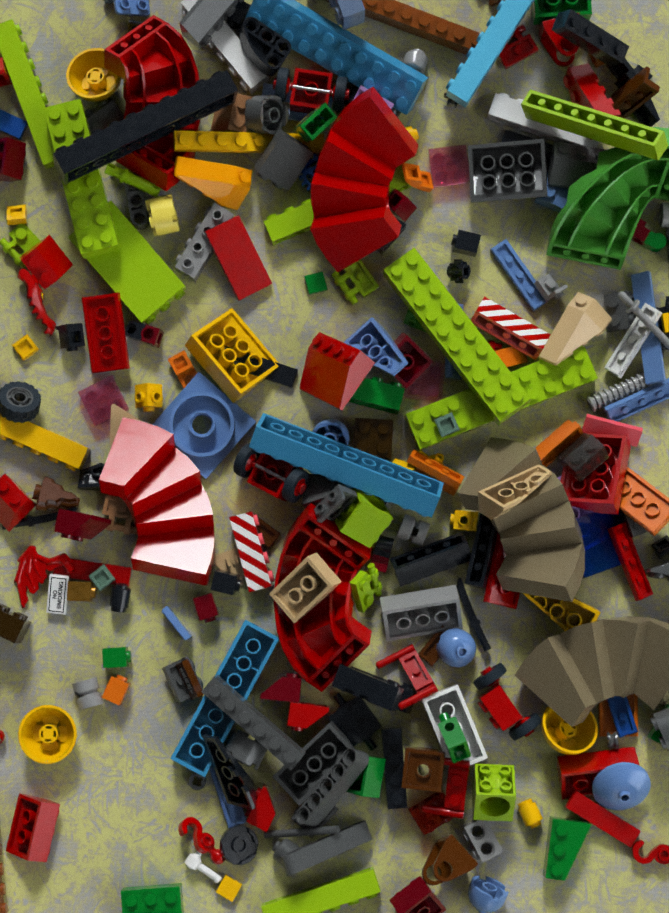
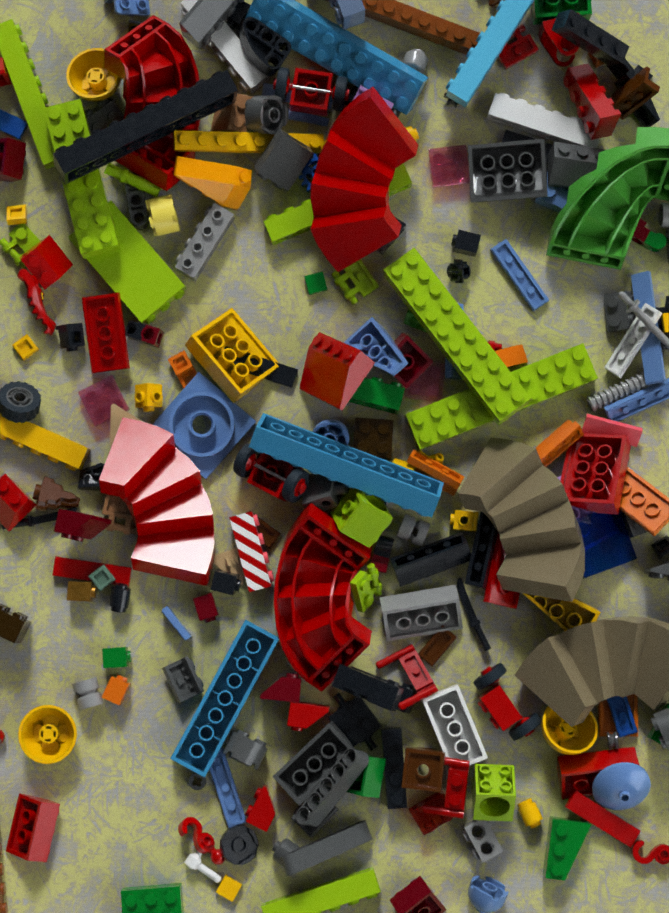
(33, 570): red animal -> none
(57, 594): white tile -> none
(189, 679): reddish brown tile -> none
(233, 779): black wedge -> none
(238, 257): red tile -> none
(253, 722): dark grey brick -> none
(301, 832): dark grey bar -> none
(305, 587): tan slope -> none
(313, 125): green torso -> none
(334, 503): dark grey bracket -> none
(401, 205): dark red brick -> none
(416, 178): orange slope -> none
(446, 425): sand green tile -> none
(450, 859): reddish brown hose -> none
(453, 737): green torso -> none
(456, 647): medium blue cylinder -> none
(510, 328): brick -> none
(510, 492): tan wedge -> none
(549, 288): light grey bracket -> none
(577, 325): tan wedge -> none
(583, 456): clear smoke slope -> none
(595, 124): lime brick -> none
(630, 561): red tile -> none

